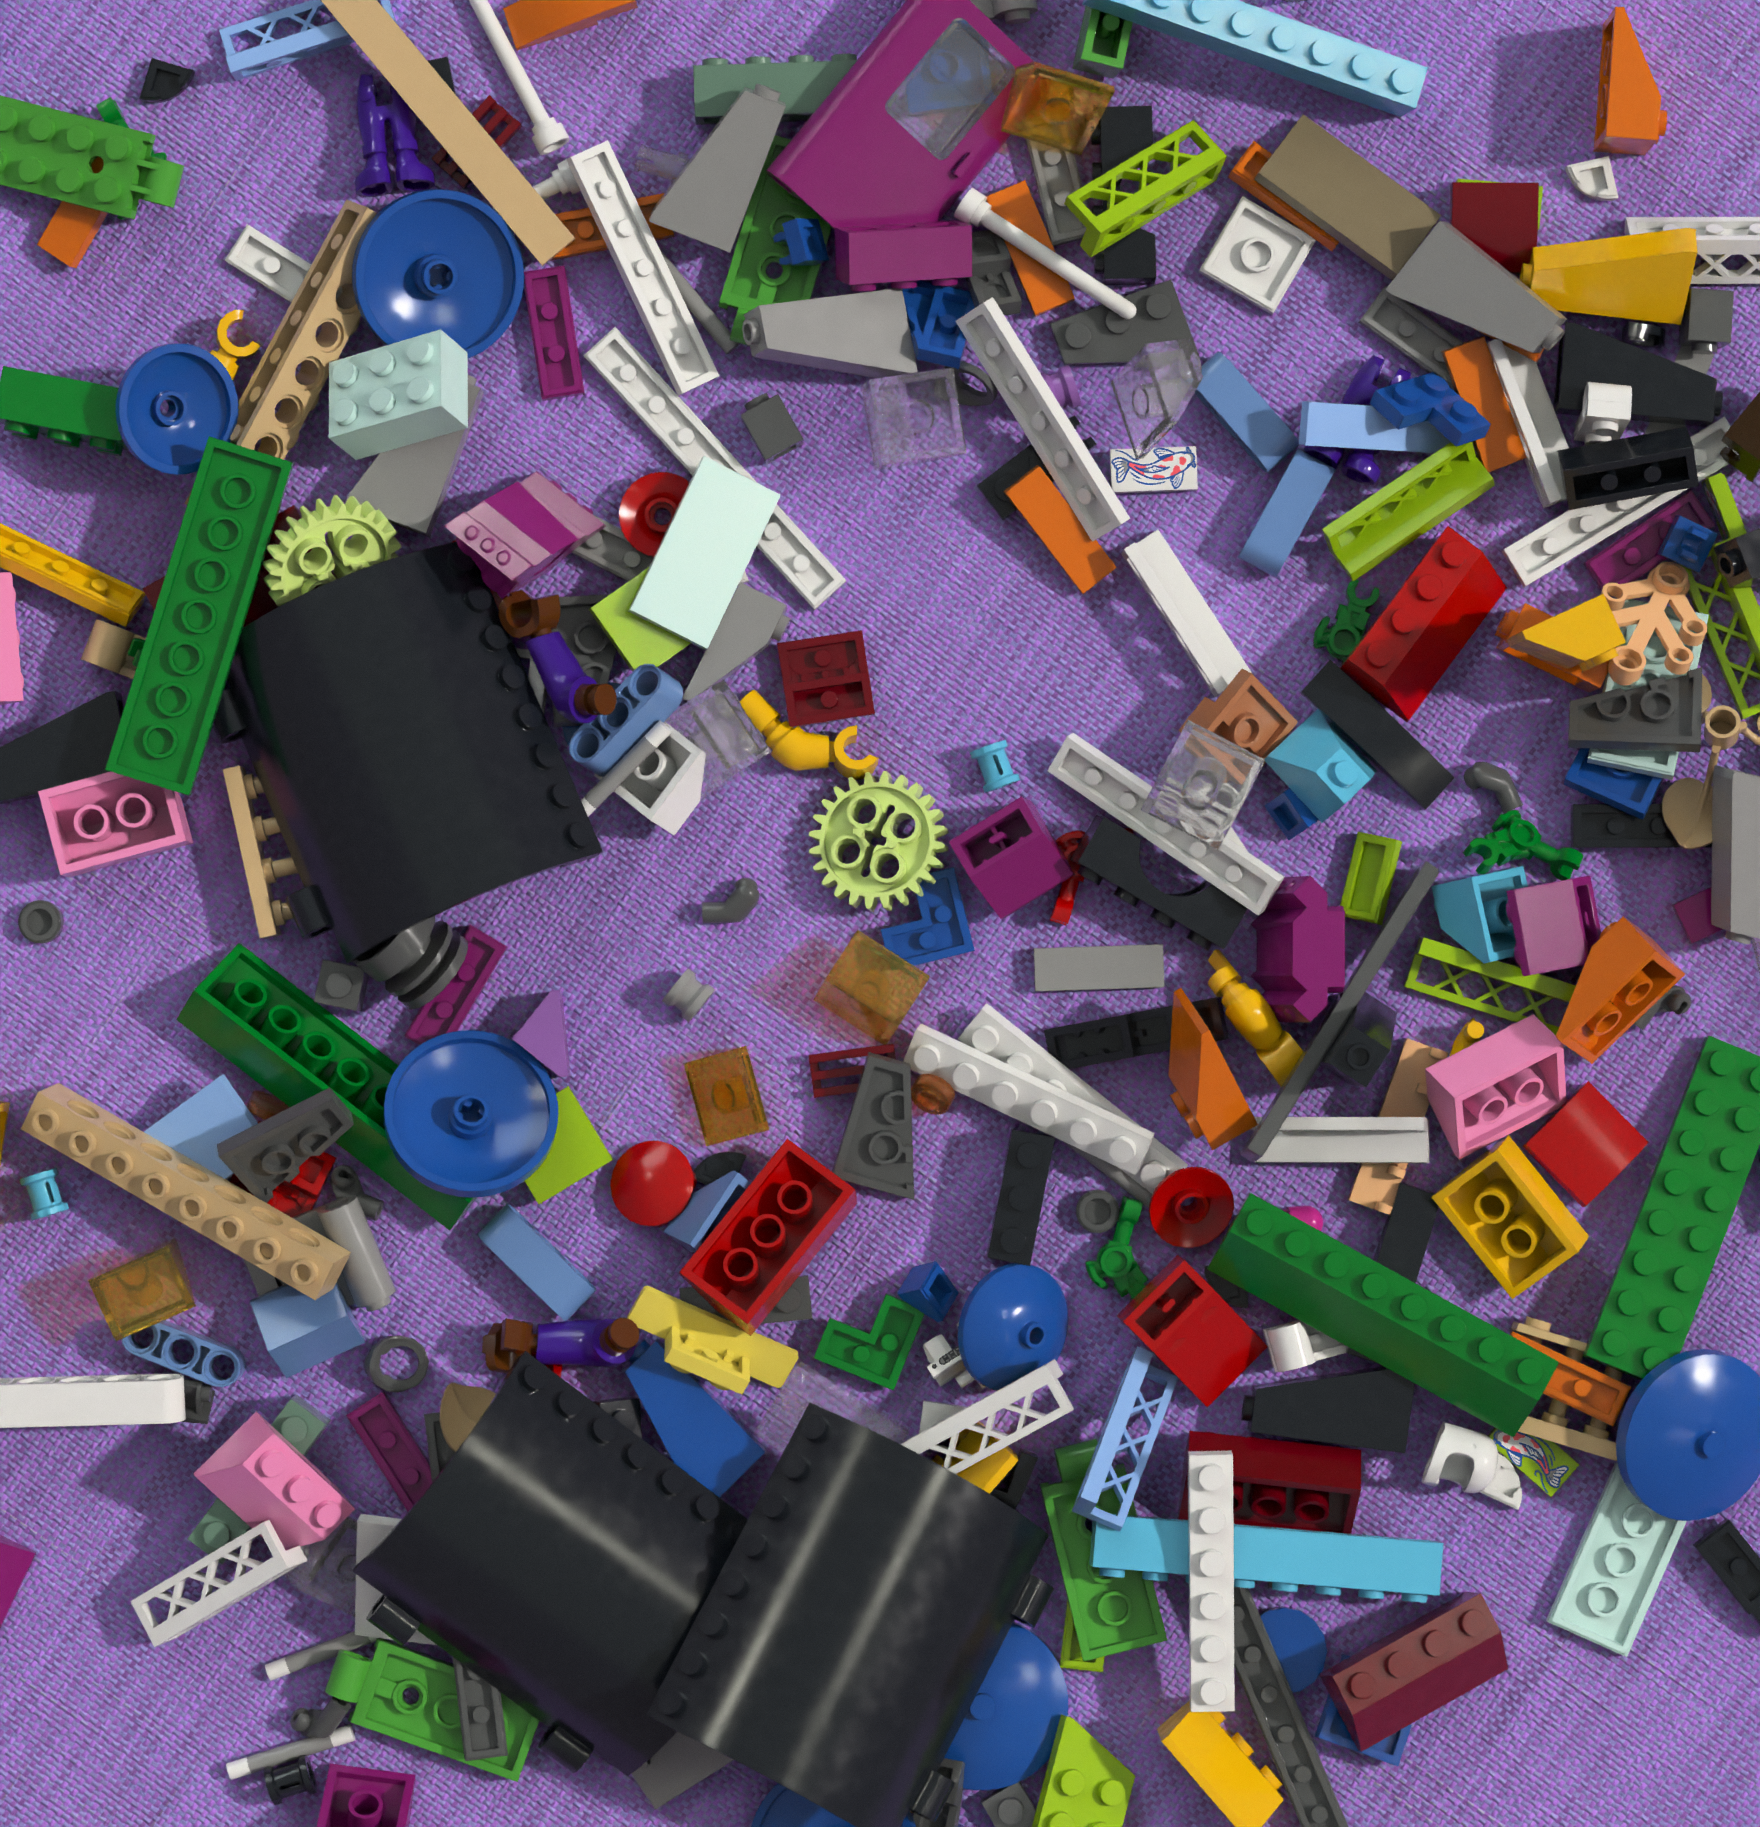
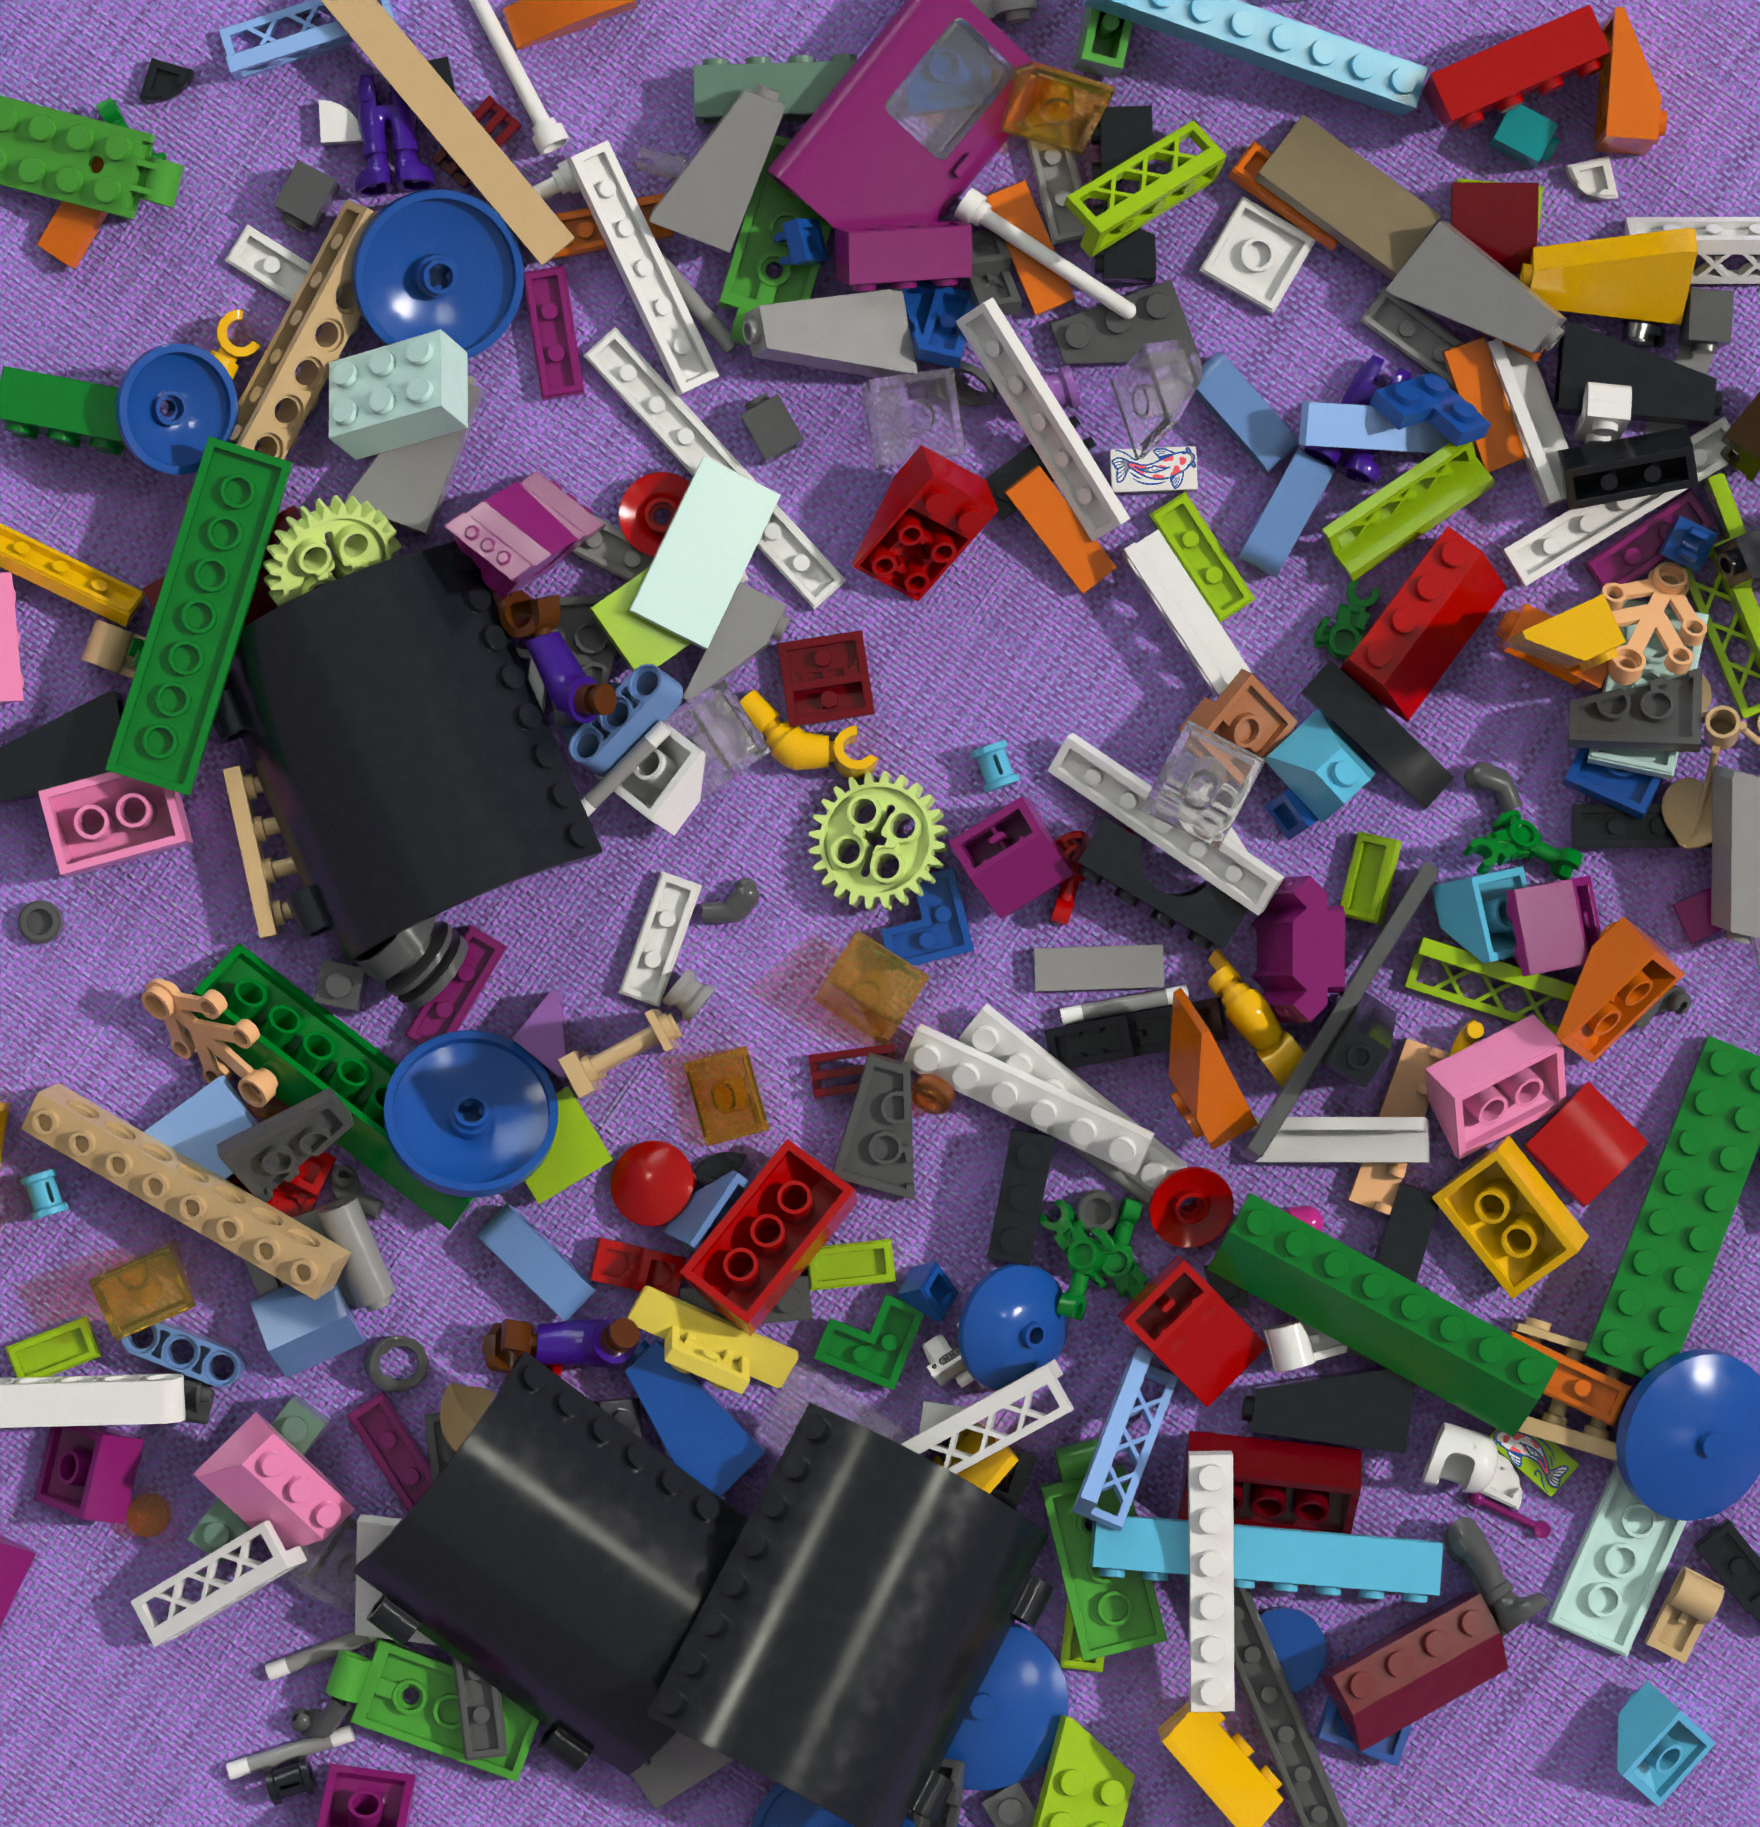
(55, 1350): none -> lime tile
(89, 1472): none -> magenta slope
(148, 1515): none -> clear orange tile
(206, 1037): none -> light nougat plant
(306, 197): none -> dark grey brick
(337, 124): none -> white tile
(587, 1070): none -> tan fence
(635, 1266): none -> red slope
(660, 939): none -> white tile
(852, 1265): none -> lime tile
(924, 523): none -> red slope
(1083, 1253): none -> green piece
(1119, 1005): none -> light grey bar
(1202, 557): none -> lime tile
(1474, 1554): none -> dark grey piece
(1516, 69): none -> red slope
(1525, 136): none -> teal brick
(1540, 1527): none -> magenta hinge
(1657, 1744): none -> medium azure slope
(1684, 1613): none -> tan plate

